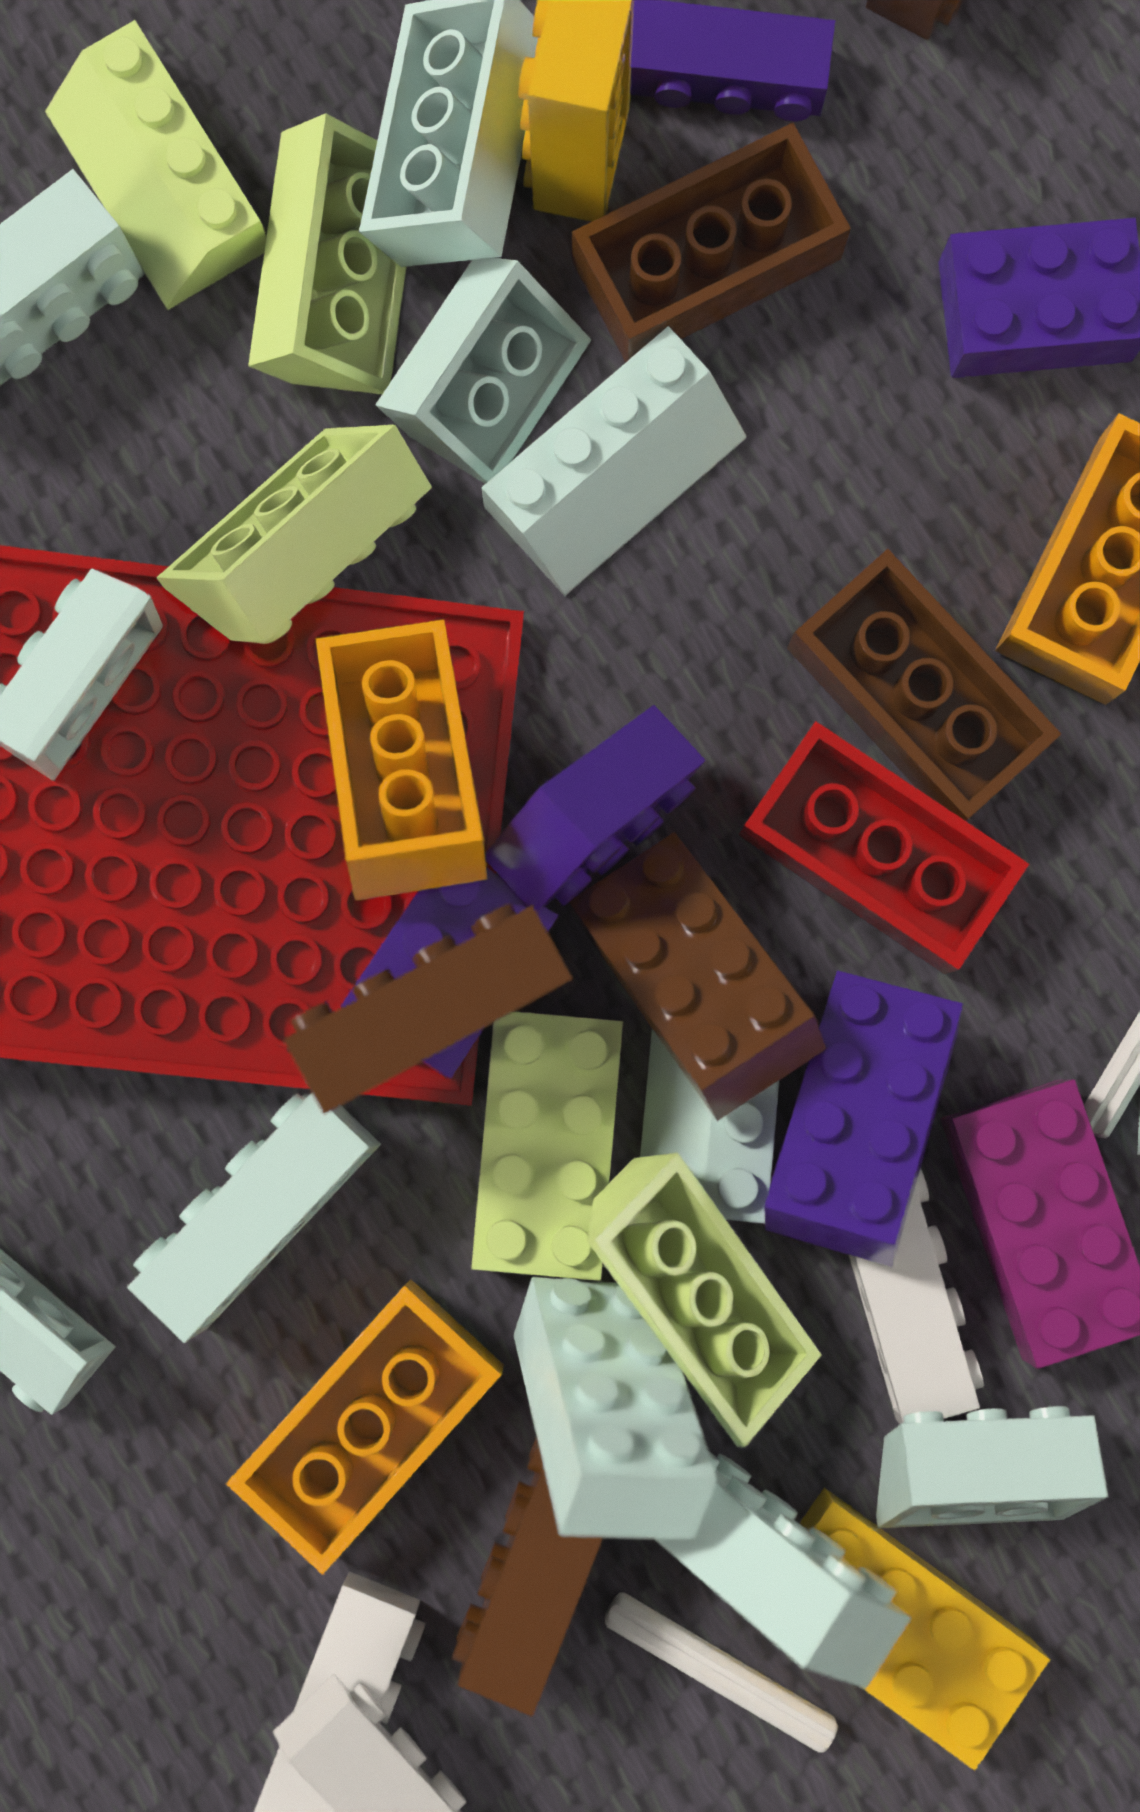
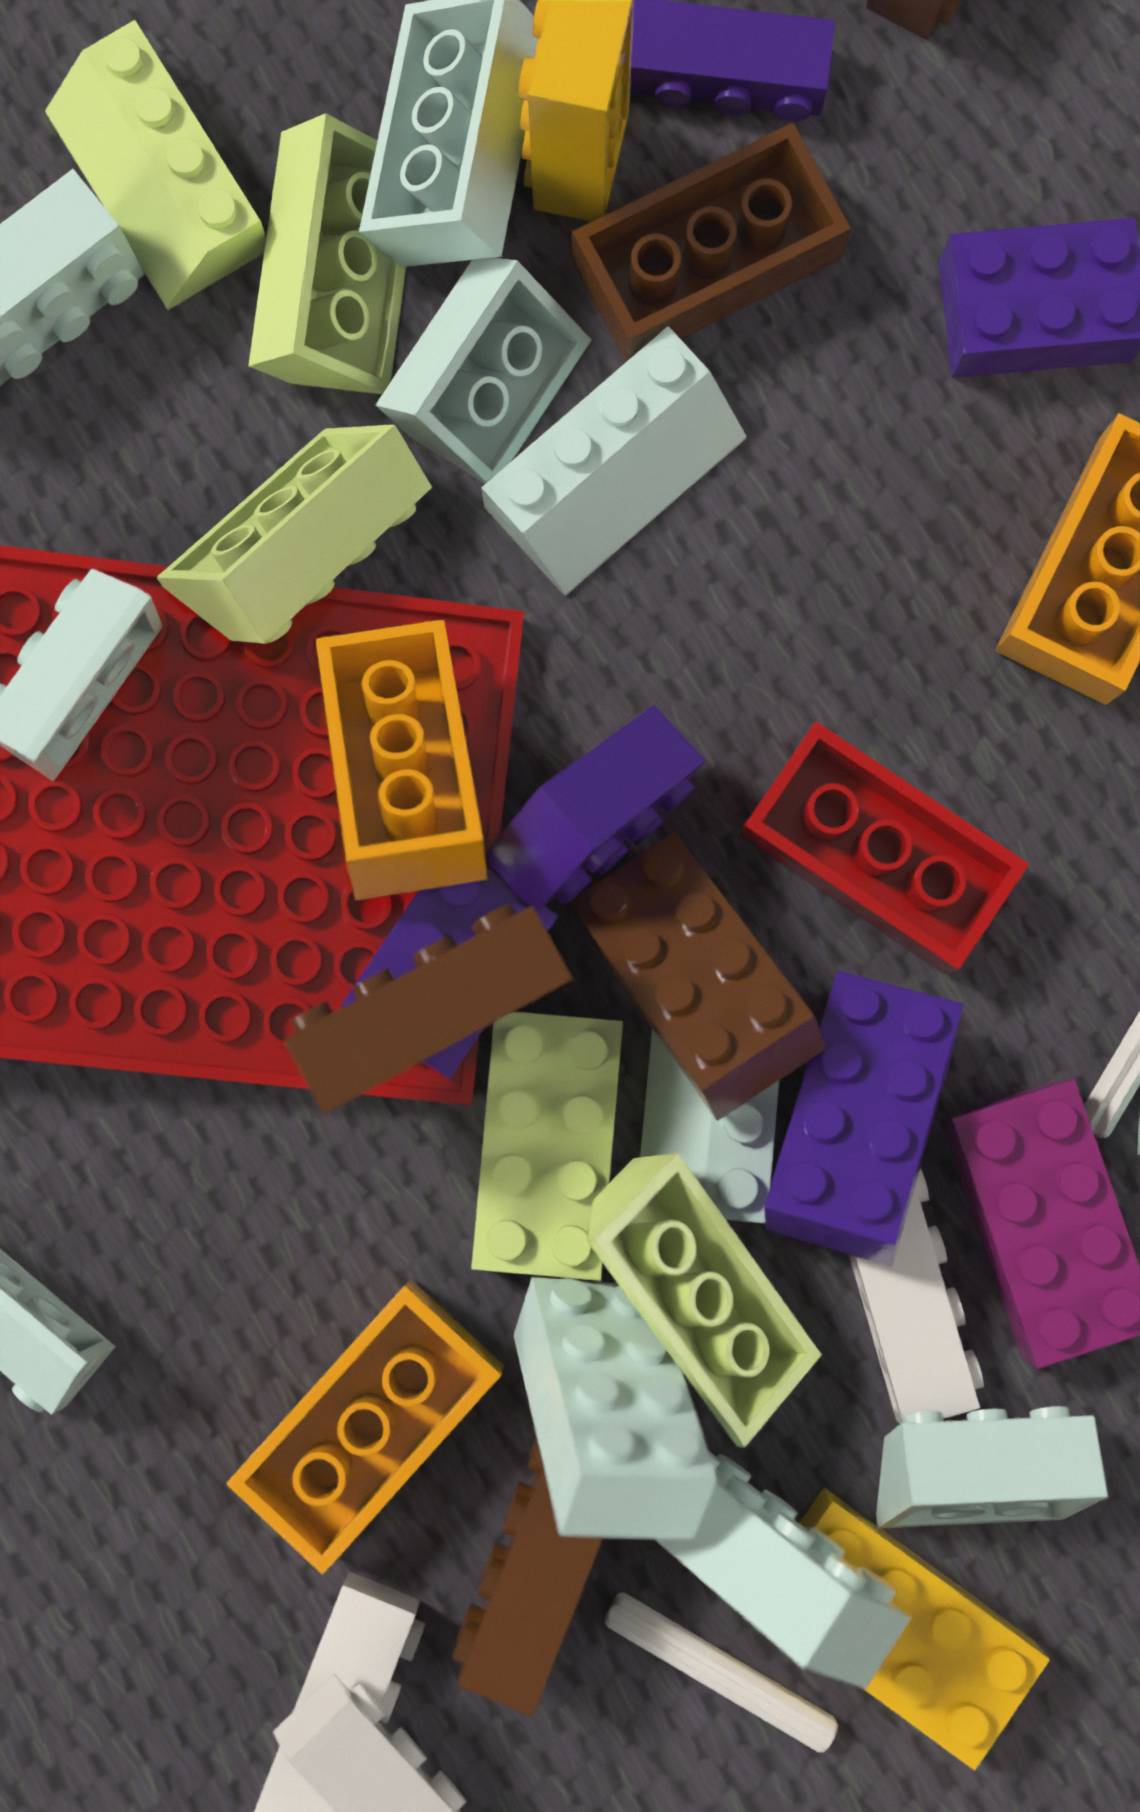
(252, 1217): light aqua brick -> none
(921, 687): reddish brown brick -> none

